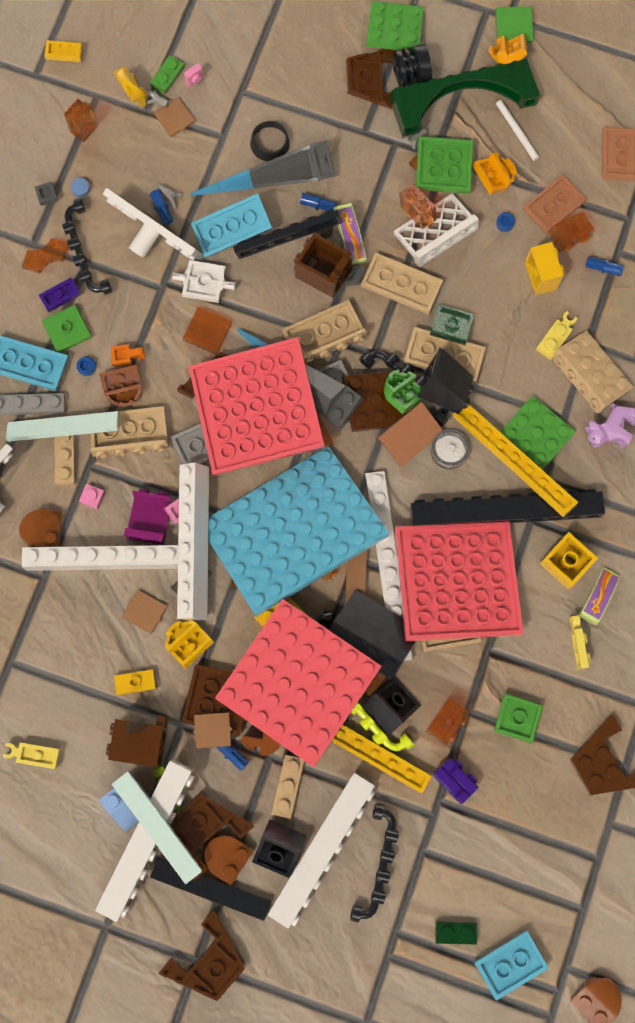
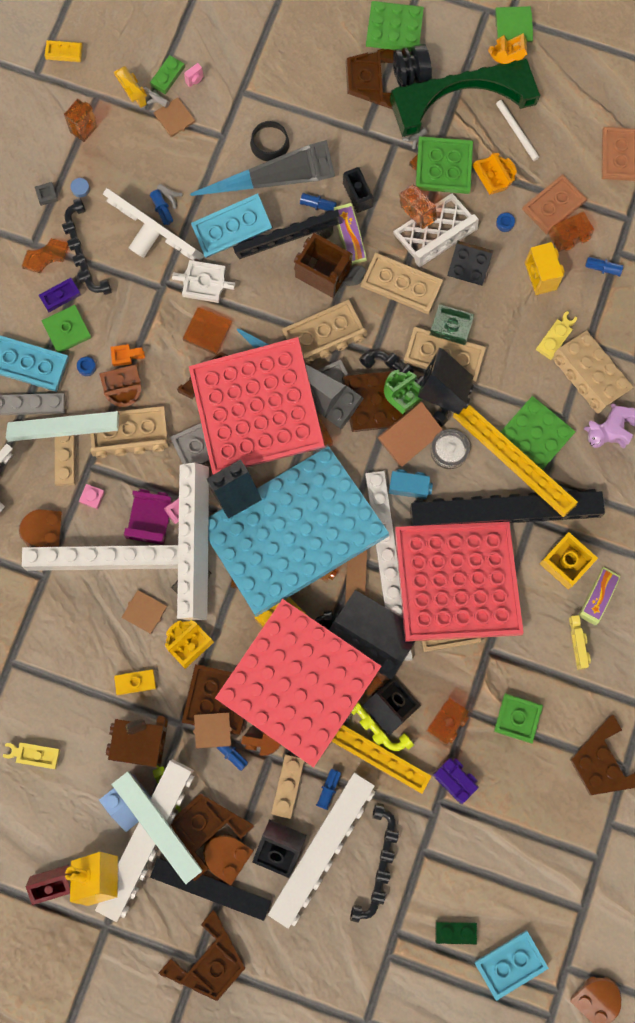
(48, 885): none -> dark red brick
(93, 878): none -> yellow brick
(234, 489): none -> black slope
(328, 789): none -> blue axle
(358, 190): none -> black brick
(410, 485): none -> dark azure brick
(470, 263): none -> black plate

